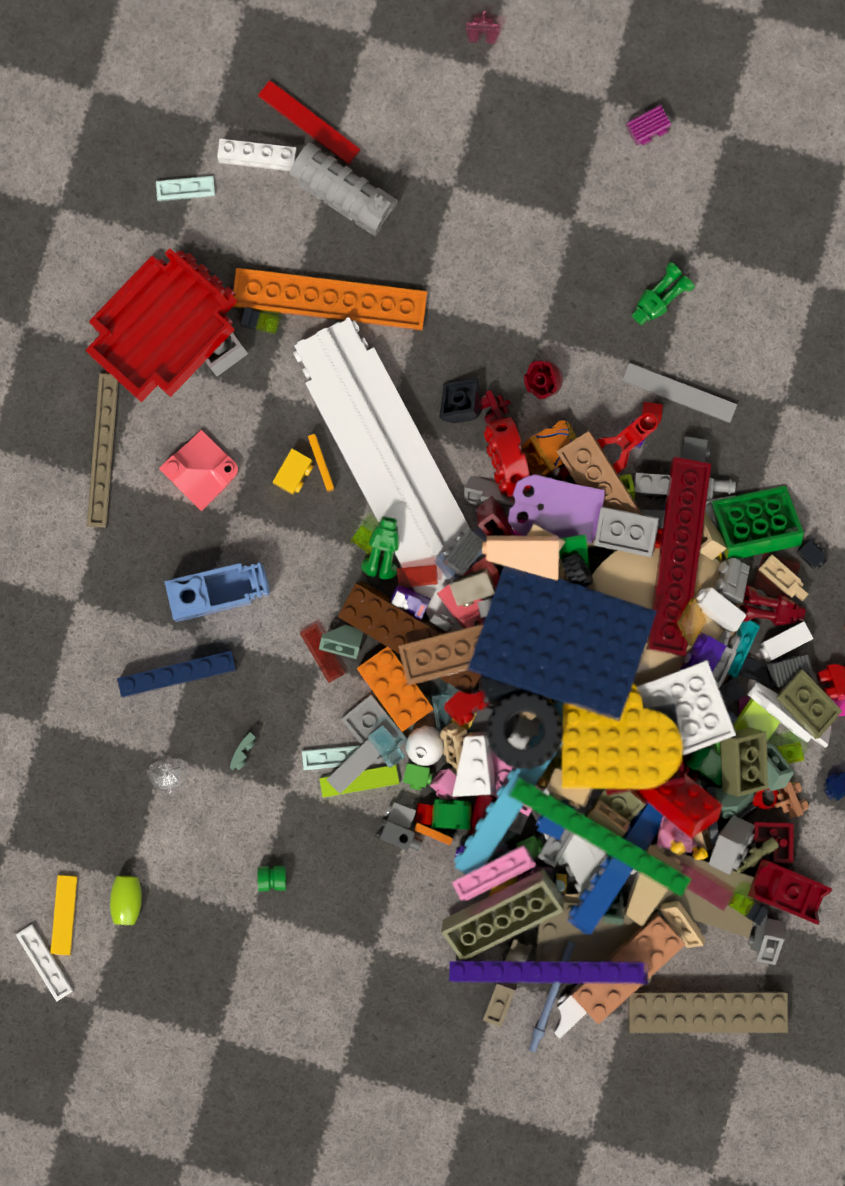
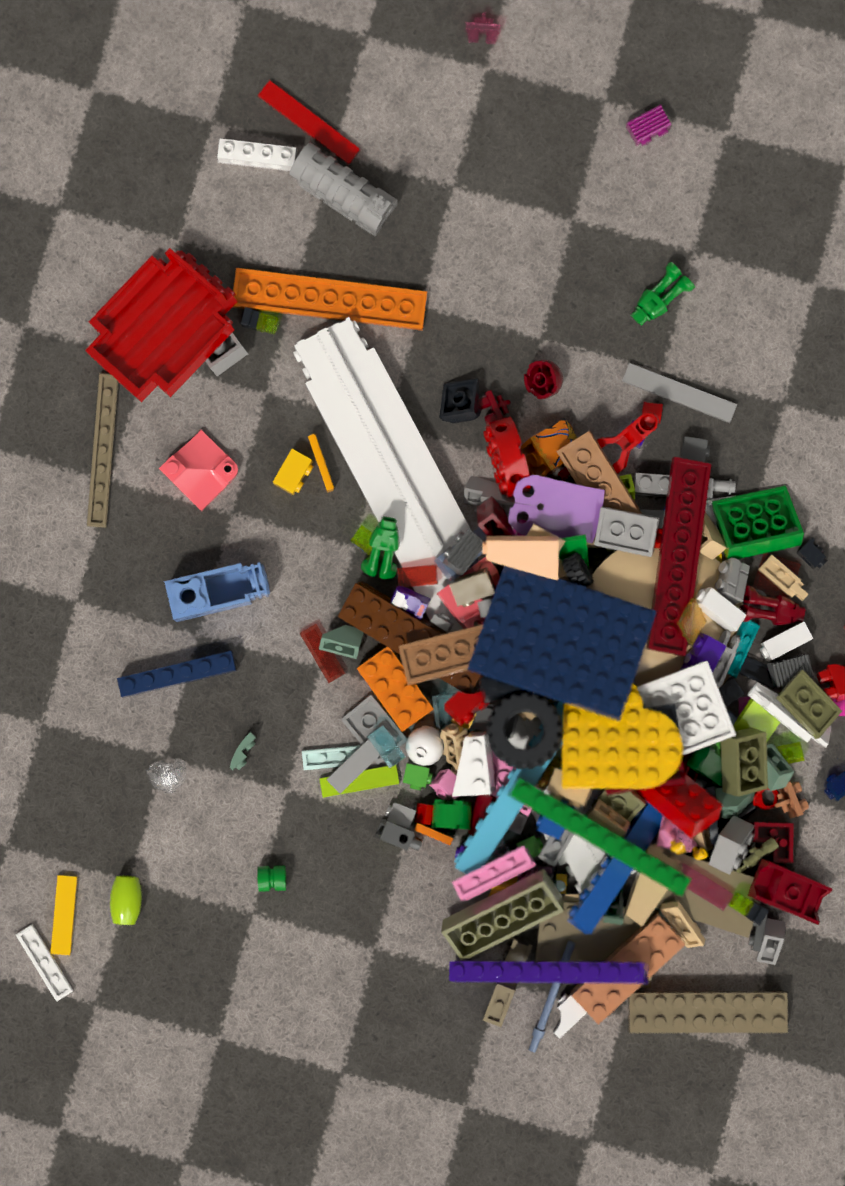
(185, 188): light aqua tile -> none

